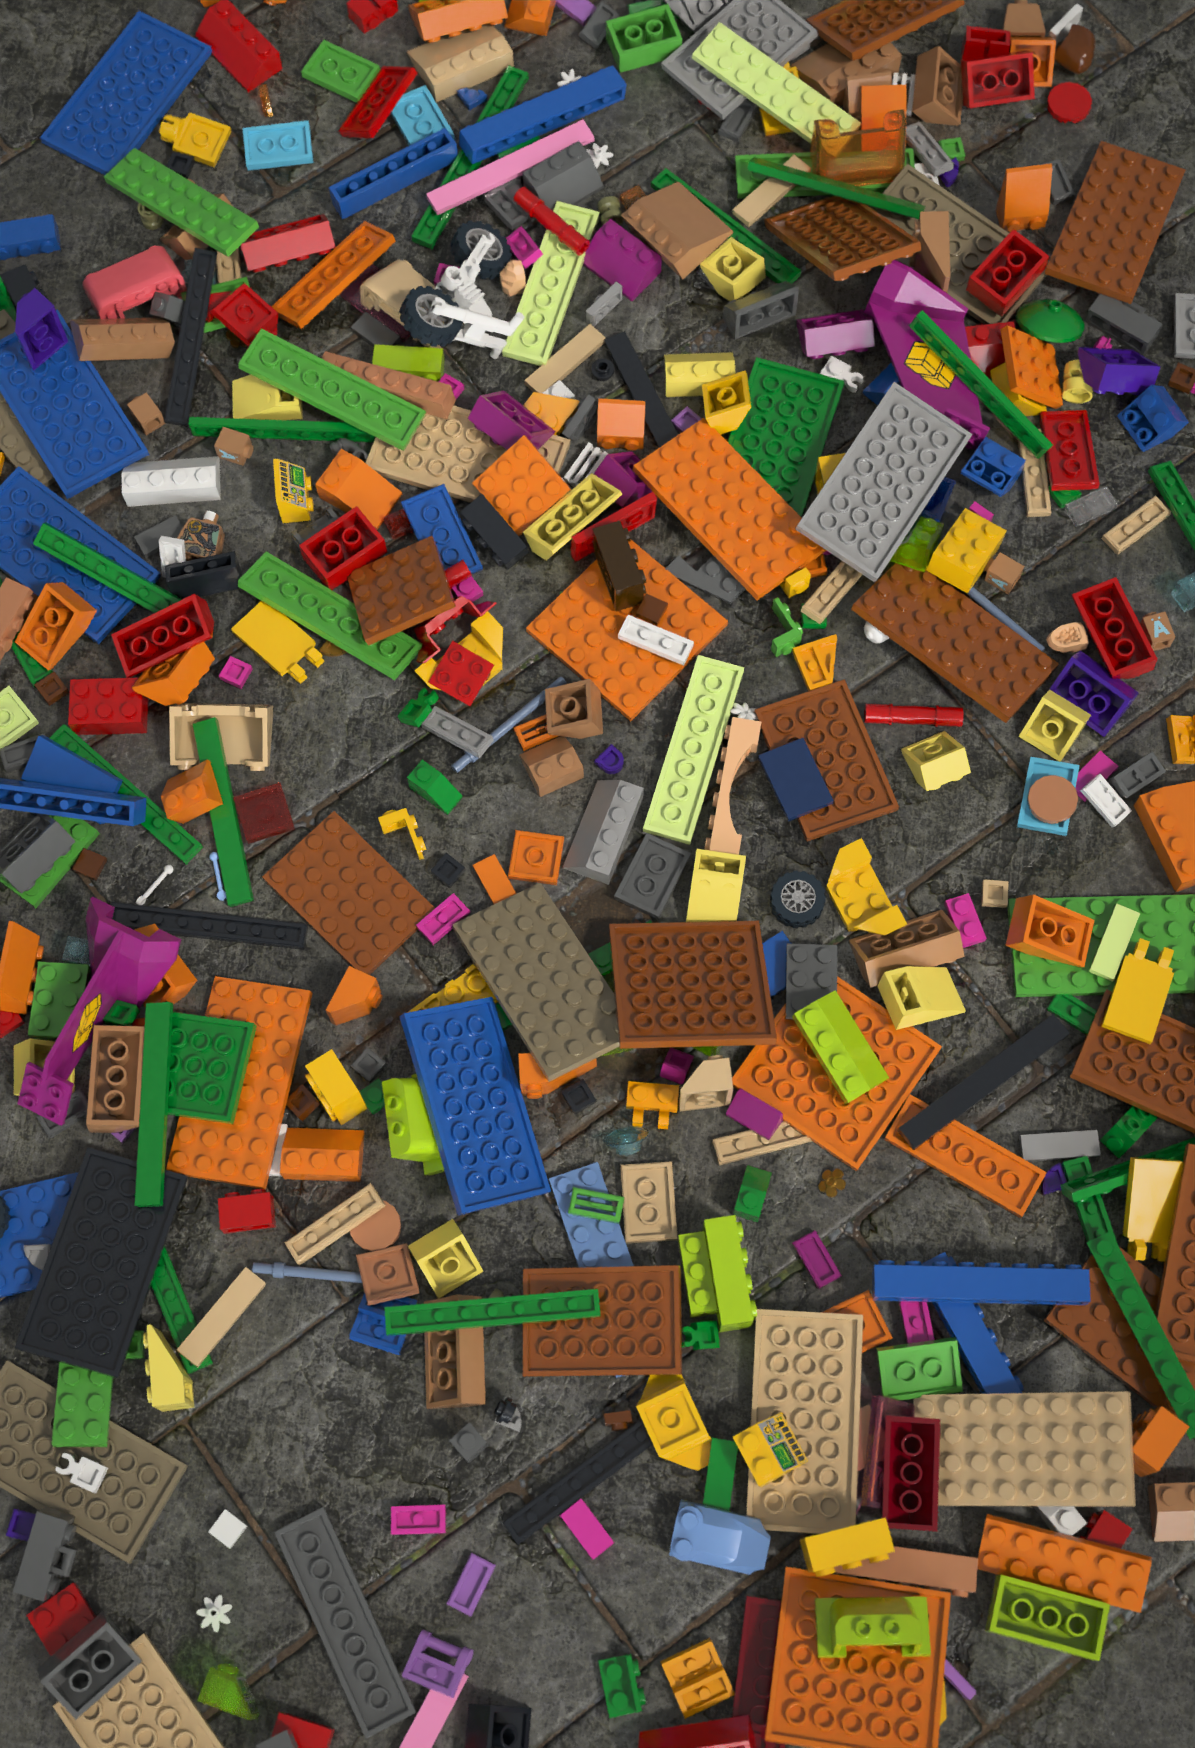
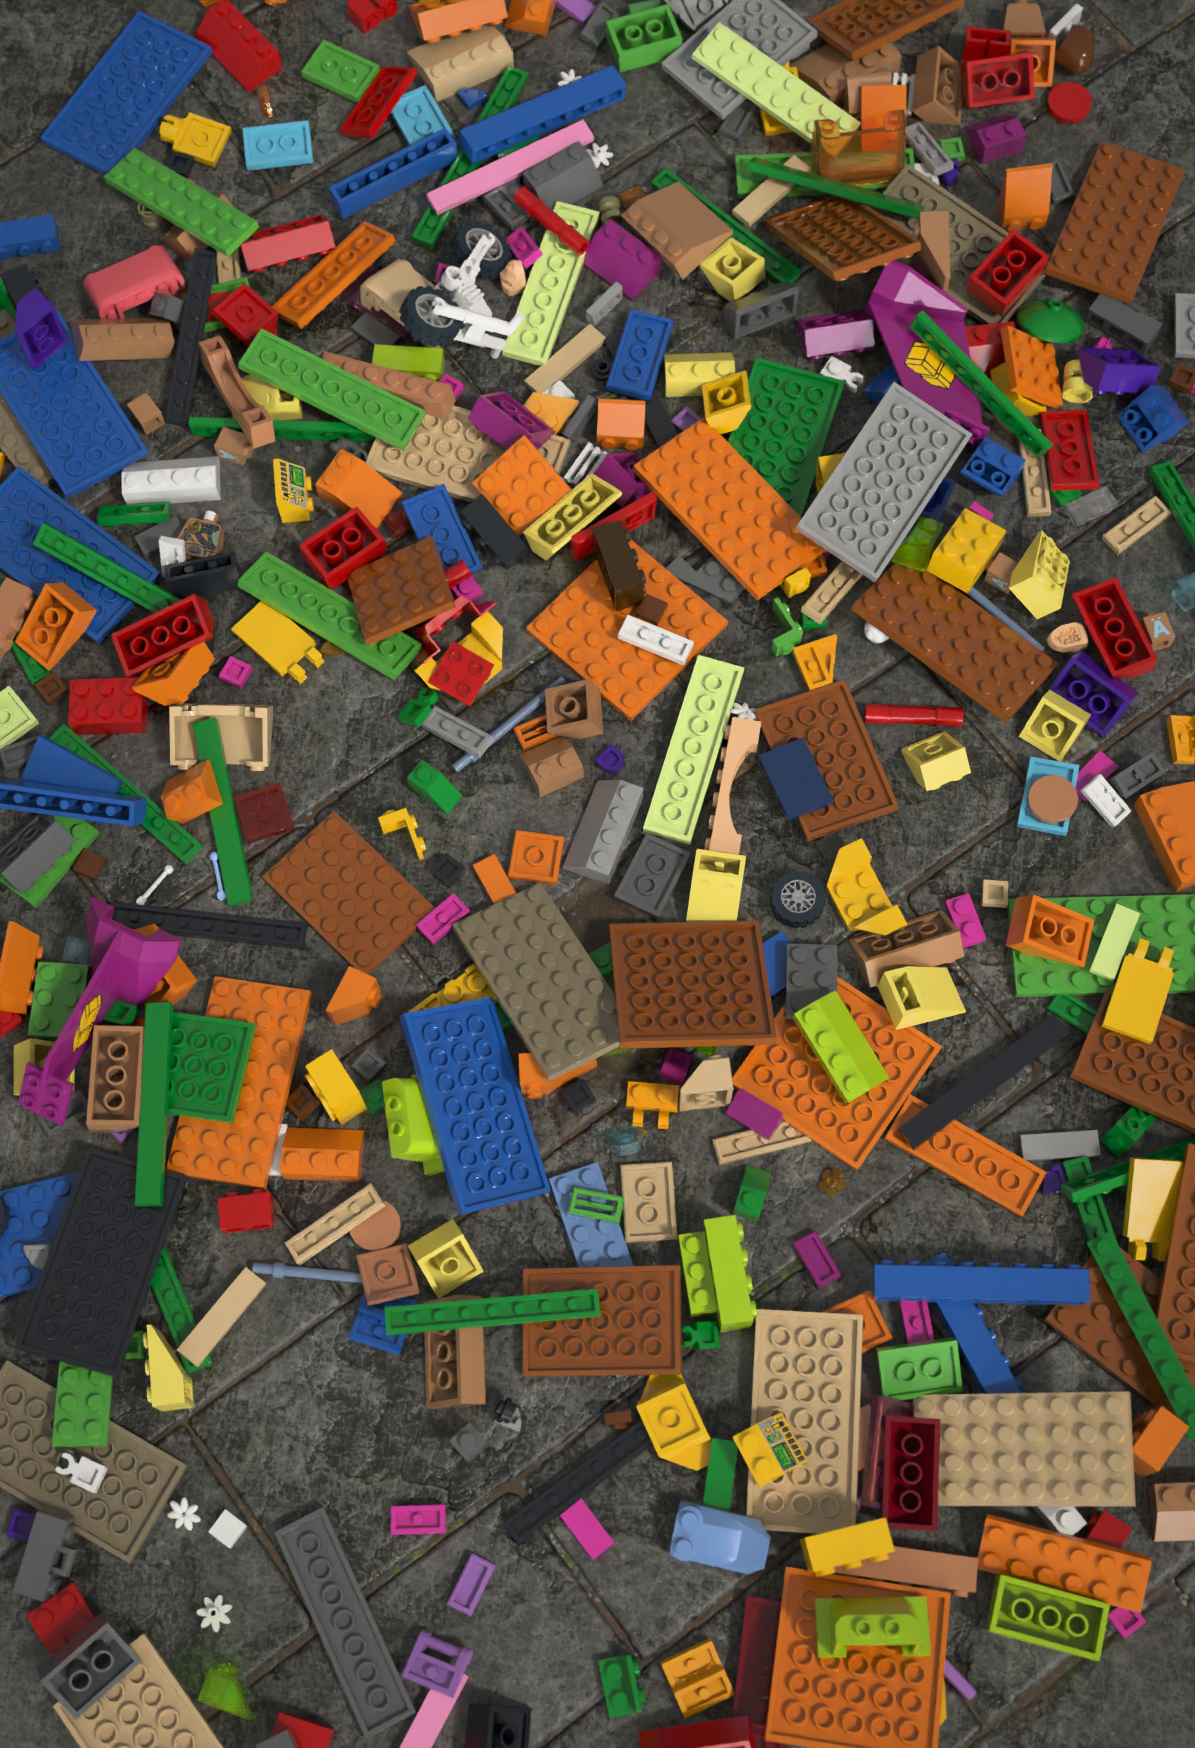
(134, 514): none -> green plate
(183, 1513): none -> white plant
(249, 414): none -> nougat arch
(639, 355): none -> blue tile
(996, 137): none -> magenta slope
(1040, 576): none -> light yellow slope
(1125, 1621): none -> dark pink plate

